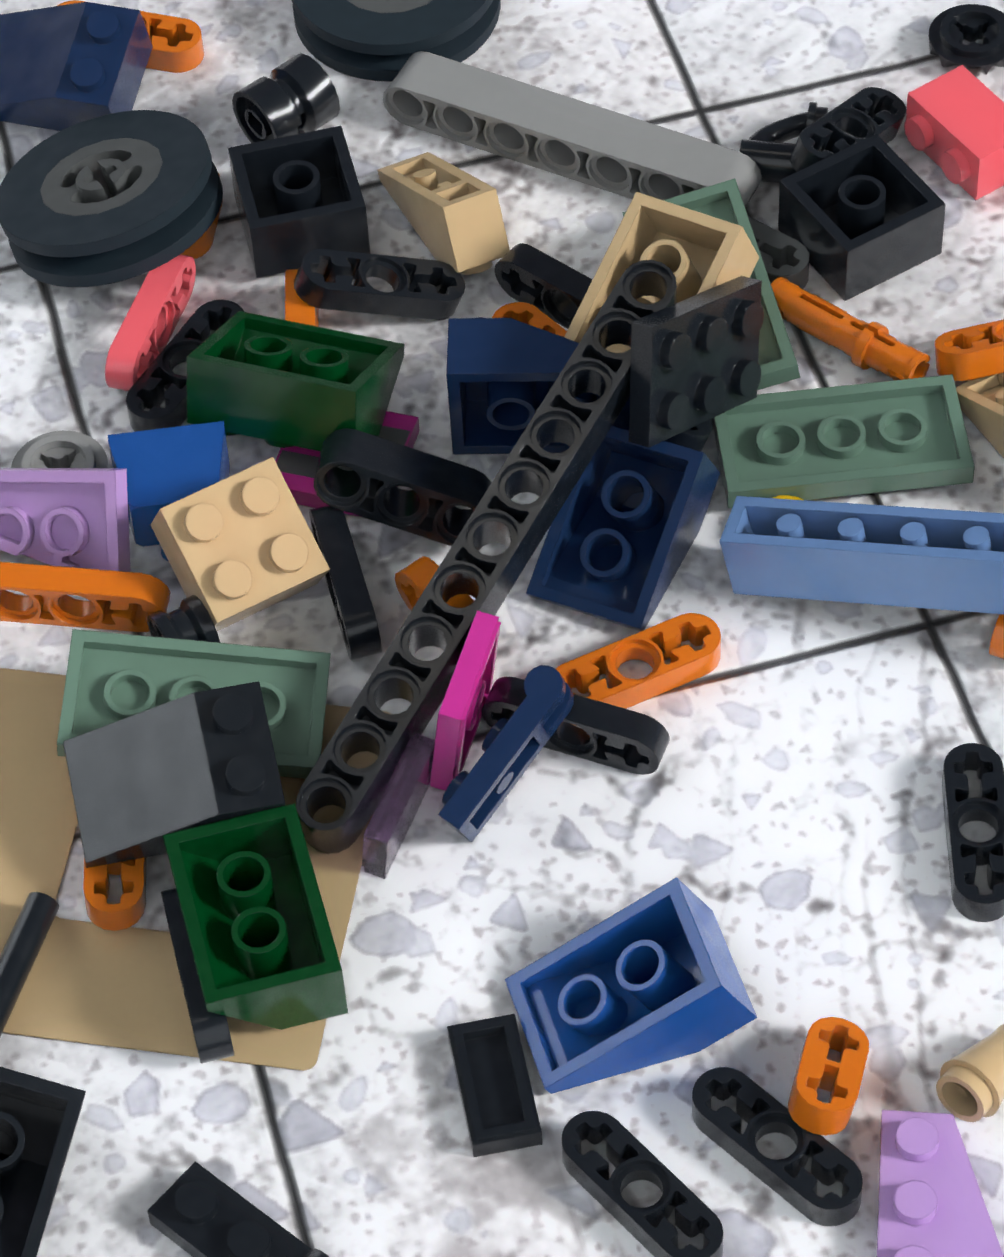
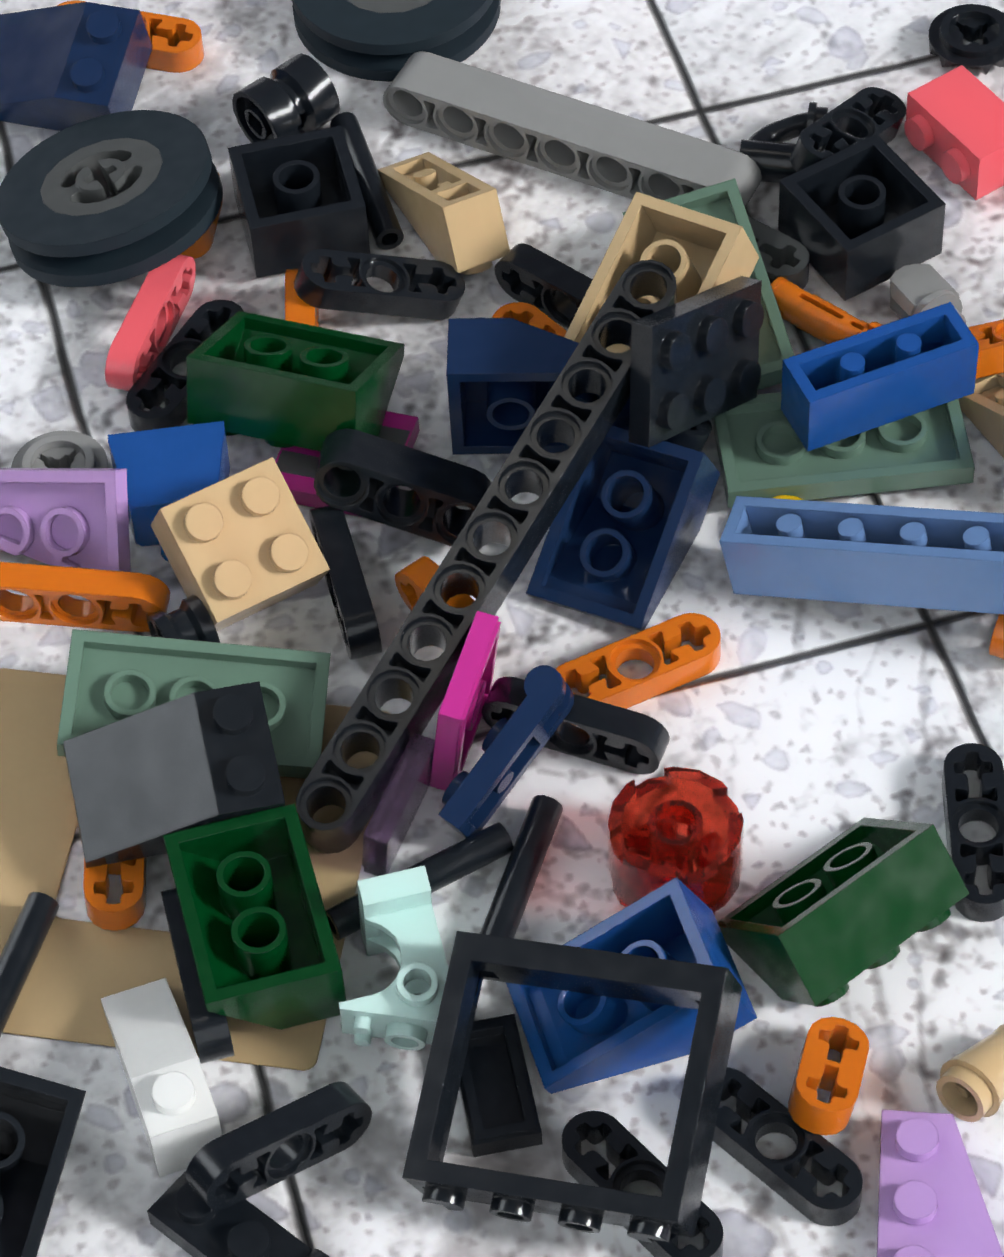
(162, 1074): none -> white slope
(278, 1145): none -> black beam
(379, 209): none -> black piece
(401, 922): none -> light aqua tile
(441, 870): none -> black piece
(522, 867): none -> black piece
(593, 972): none -> black window
(676, 829): none -> clear red brick
(845, 909): none -> dark green slope
(879, 376): none -> blue brick
(920, 288): none -> light grey arm

